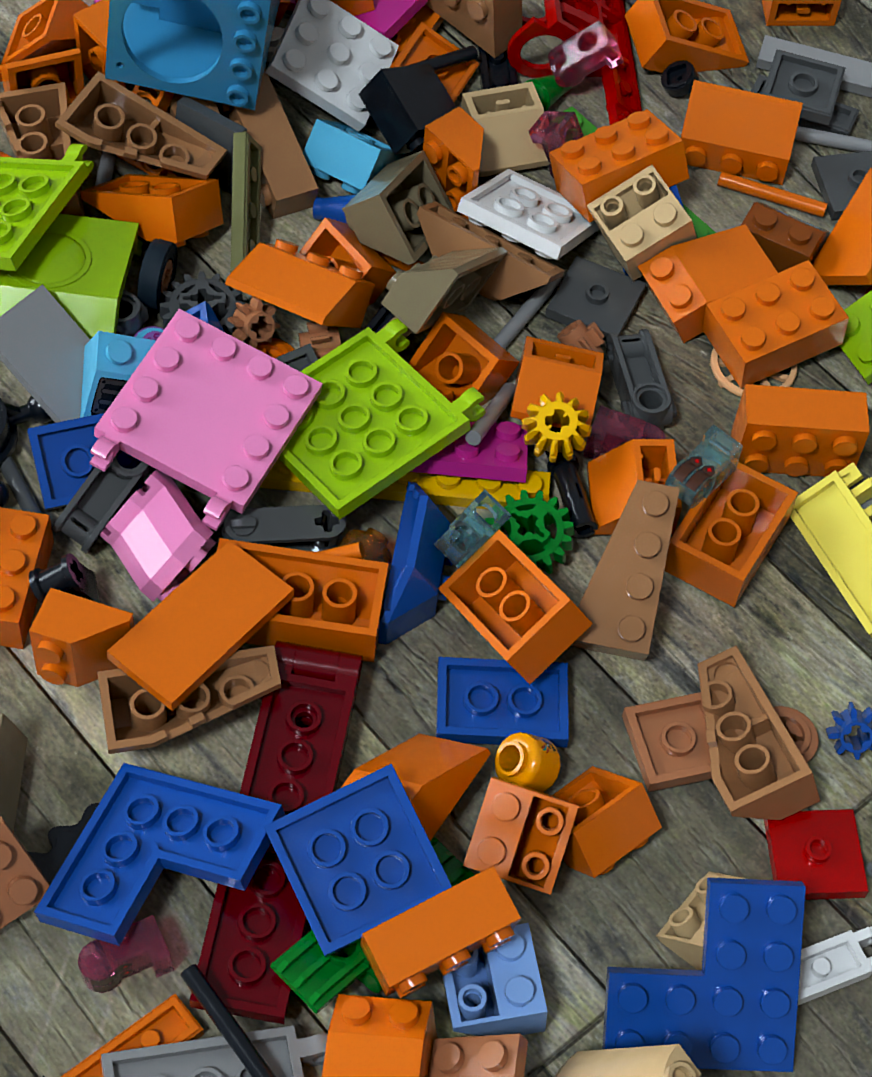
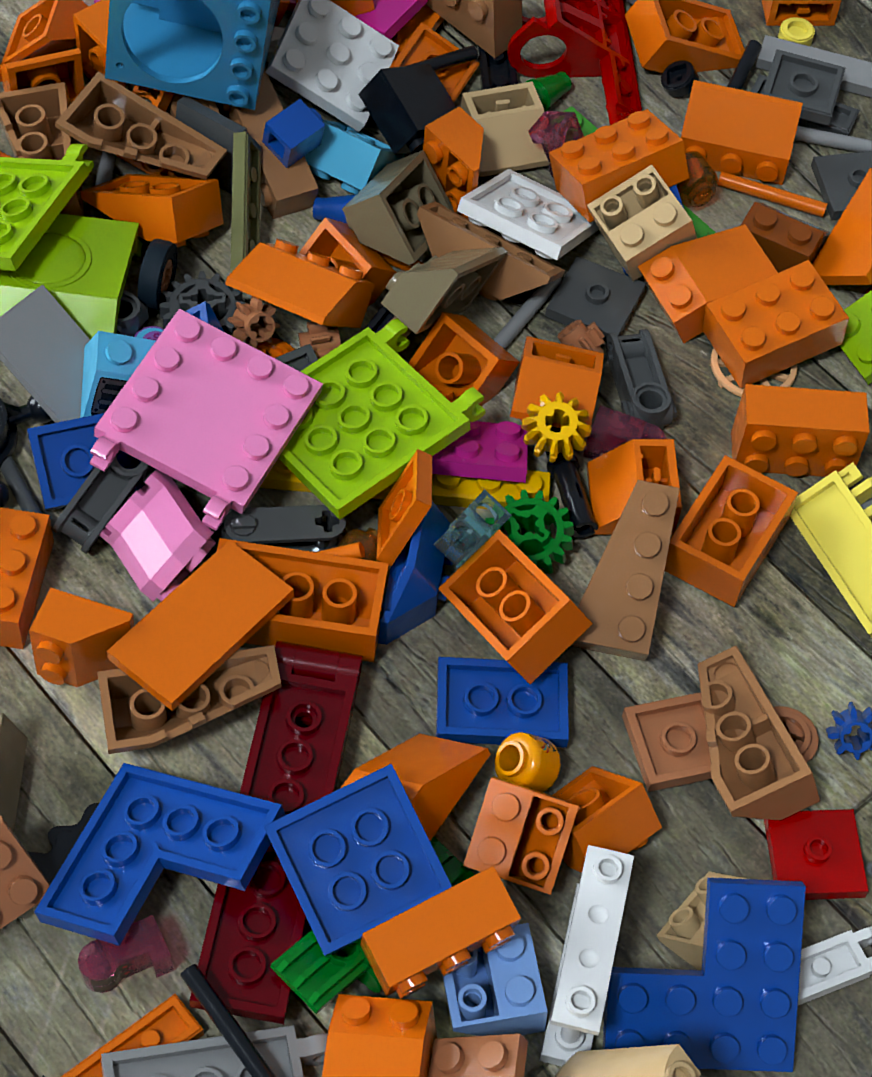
(65, 576): black piece -> none
(294, 133): none -> blue brick
(404, 507): none -> orange tile
(493, 411): light grey bar -> none
(583, 55): clear pink leg -> none
(587, 955): none -> white fence
(701, 183): none -> clear orange head
(705, 466): clear light blue leg -> none
(745, 65): none -> black bar
(797, 31): none -> light yellow tile

